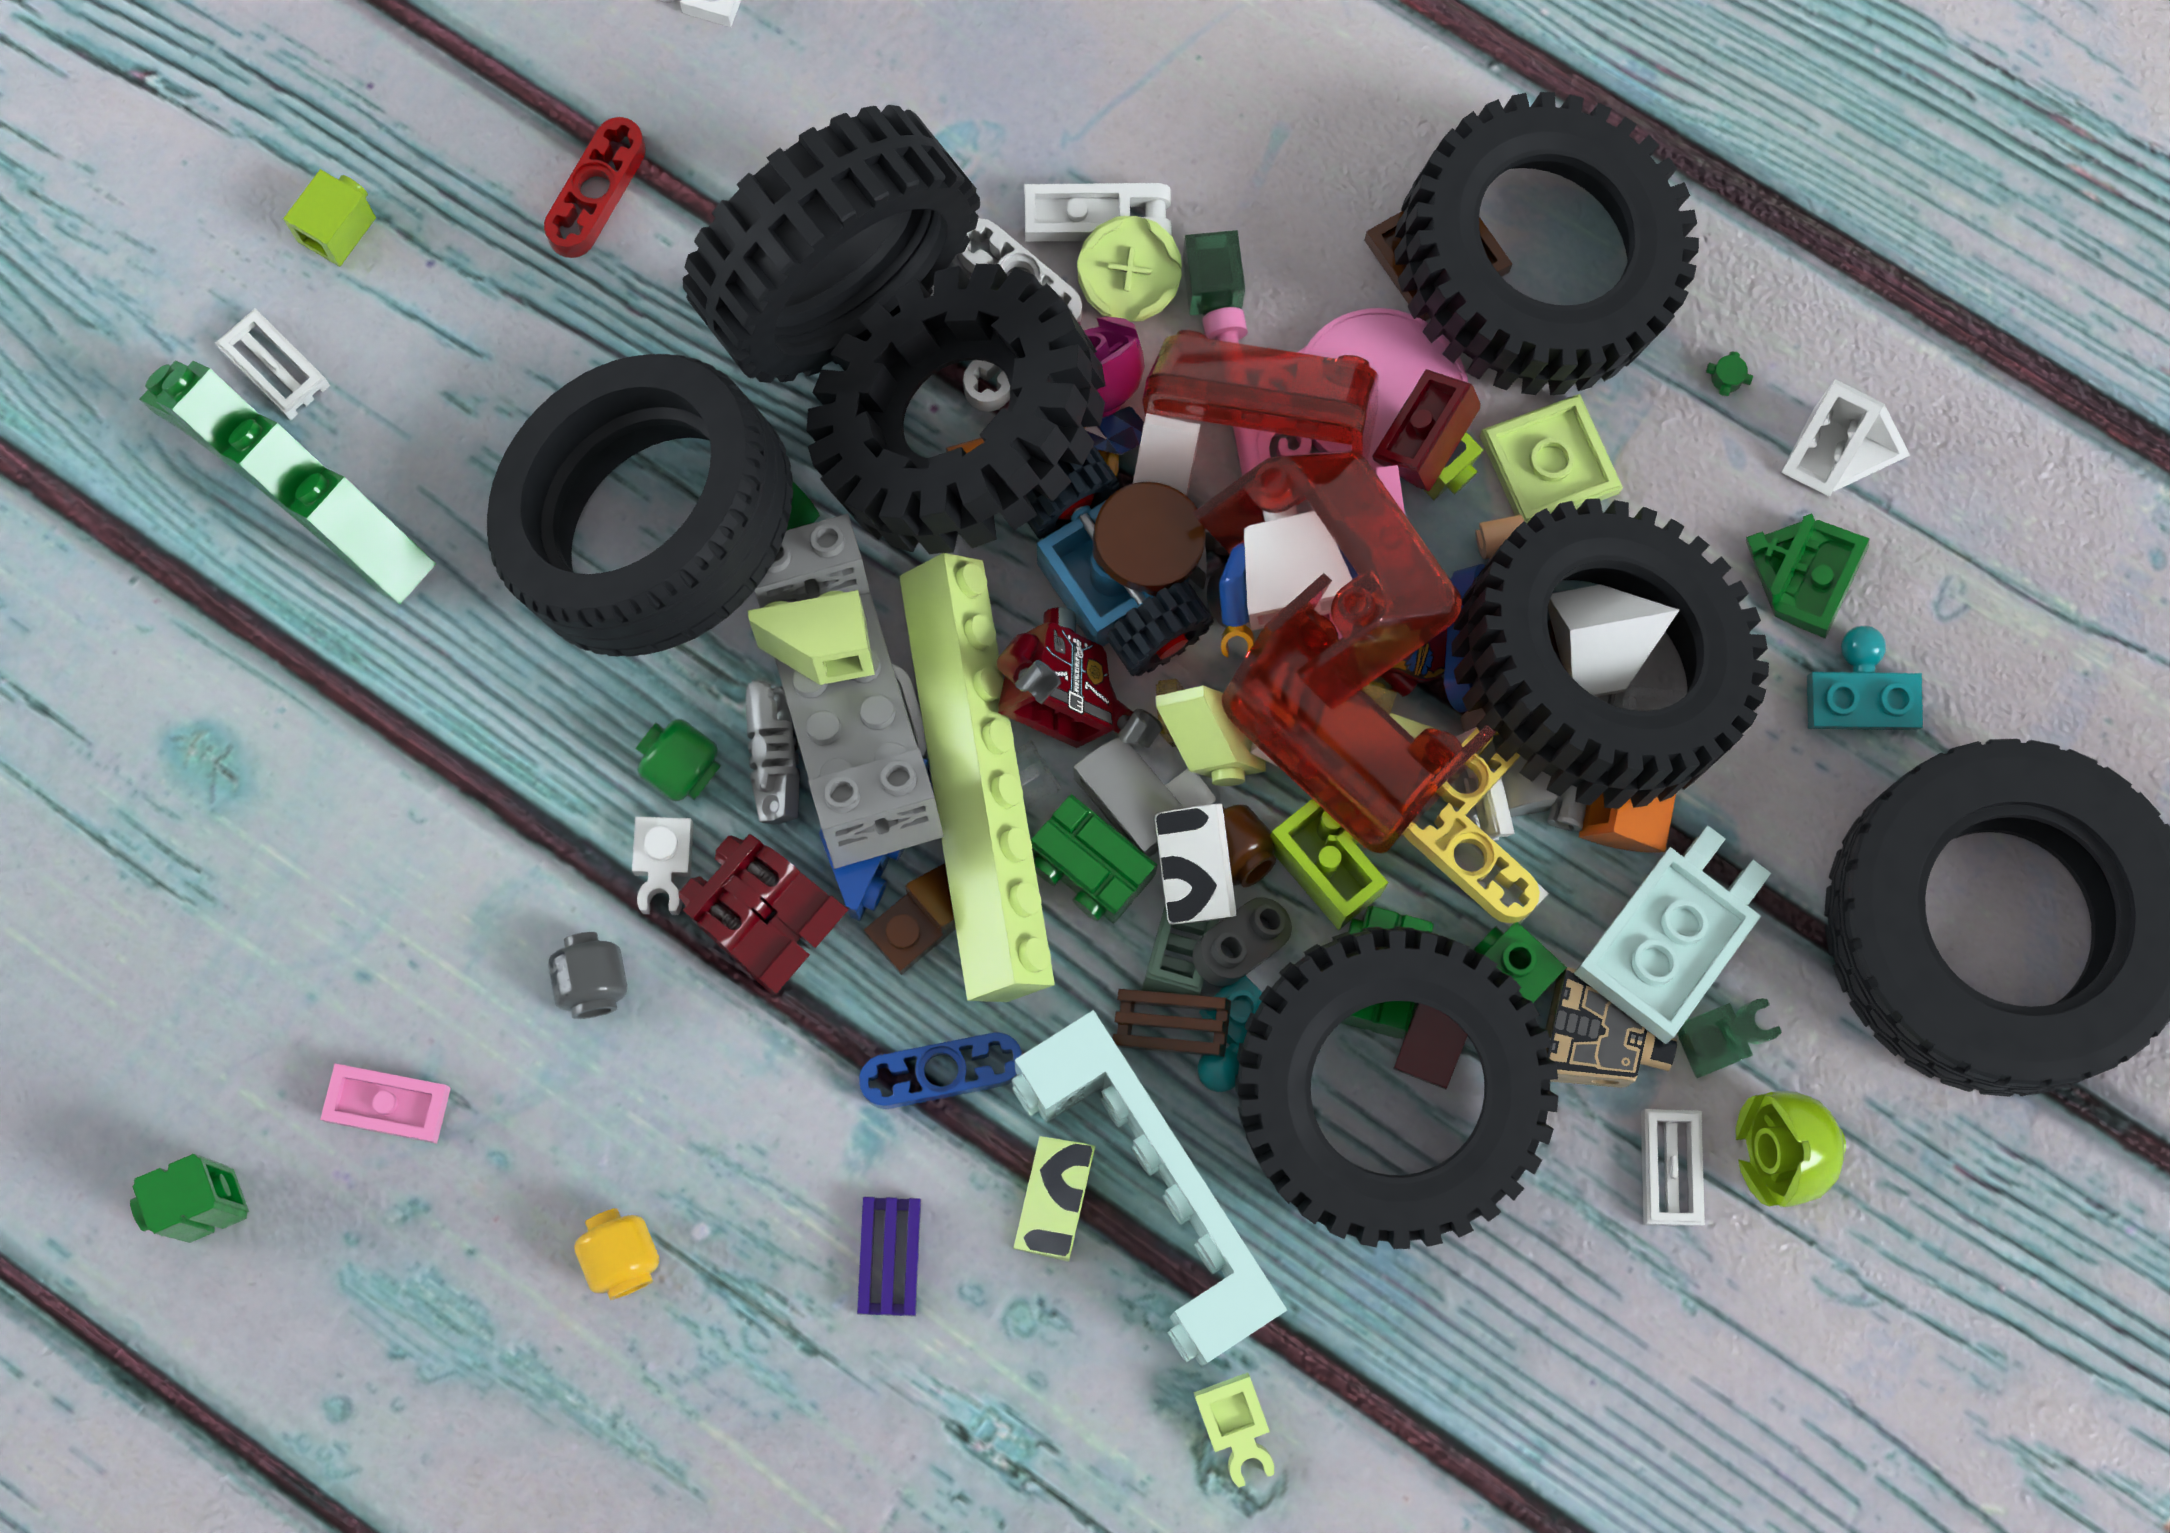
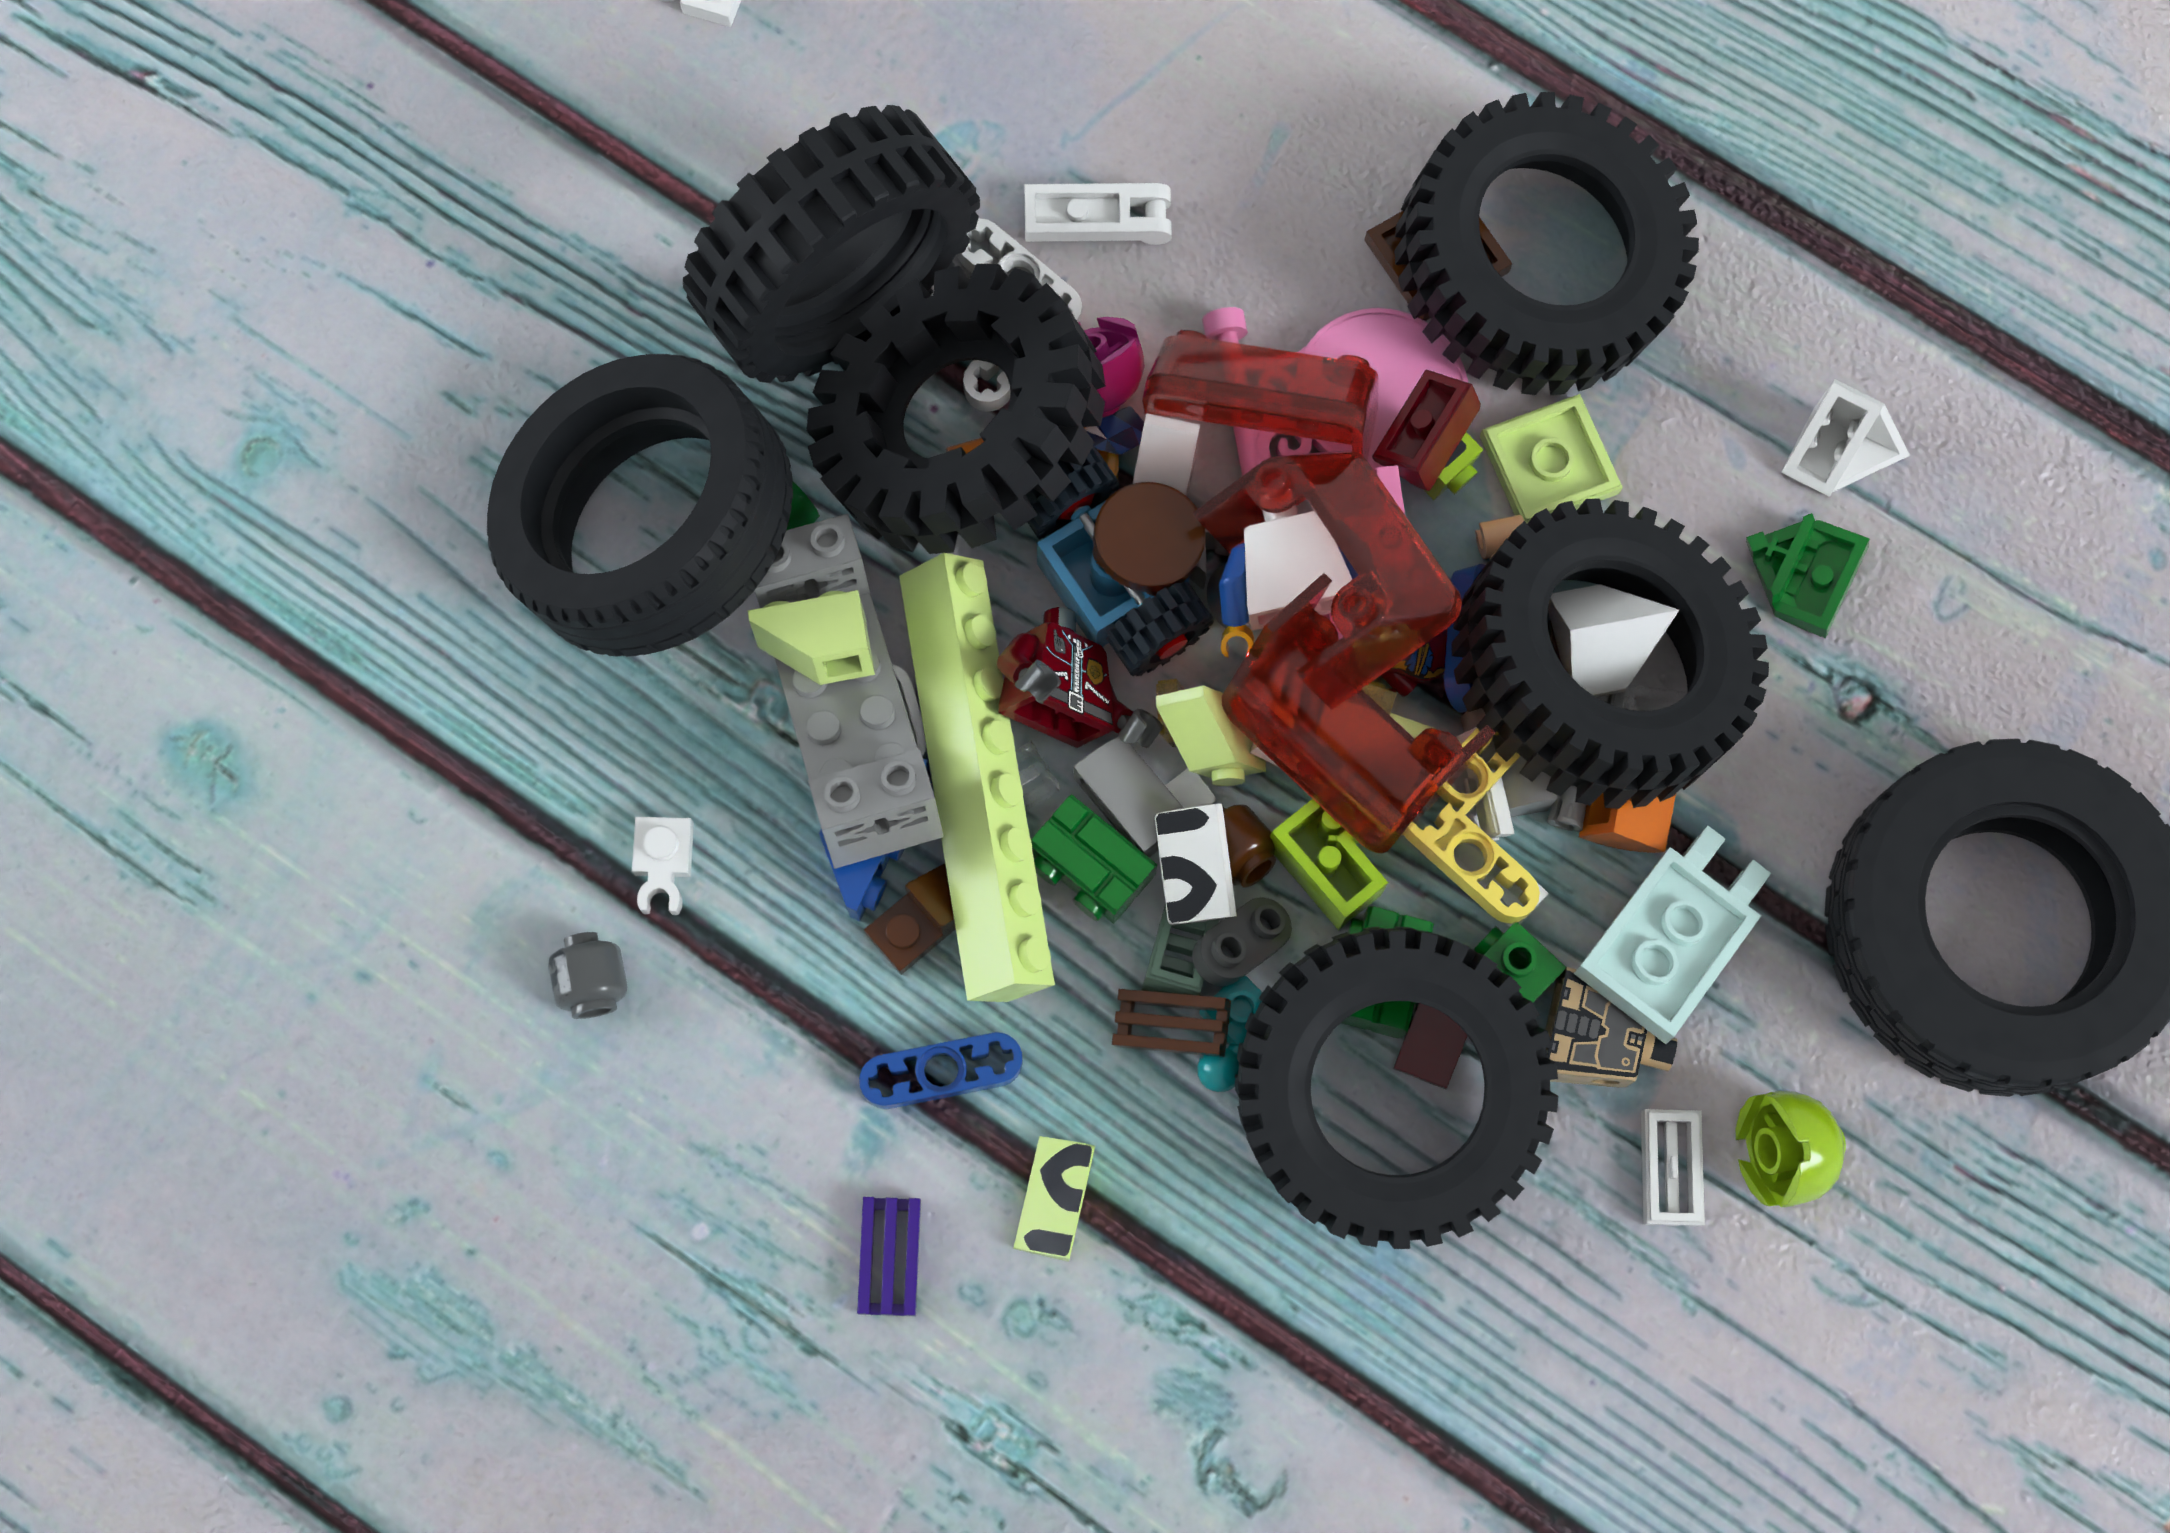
(188, 1199): green brick -> none
(289, 475): arch -> none
(300, 393): white tile -> none
(330, 216): lime brick -> none
(385, 1103): bright pink plate -> none
(595, 164): red beam -> none
(616, 1254): yellow head -> none
(677, 759): green head -> none
(744, 894): dark red hips -> none
(773, 753): light grey hinge -> none
(1082, 1062): light aqua plate -> none
(1129, 268): yellowish green tile -> none
(1213, 271): clear green brick -> none
(1233, 1421): yellowish green plate -> none
(1722, 1037): clear green plate -> none
(1729, 373): green piece -> none
(1864, 697): teal plate -> none

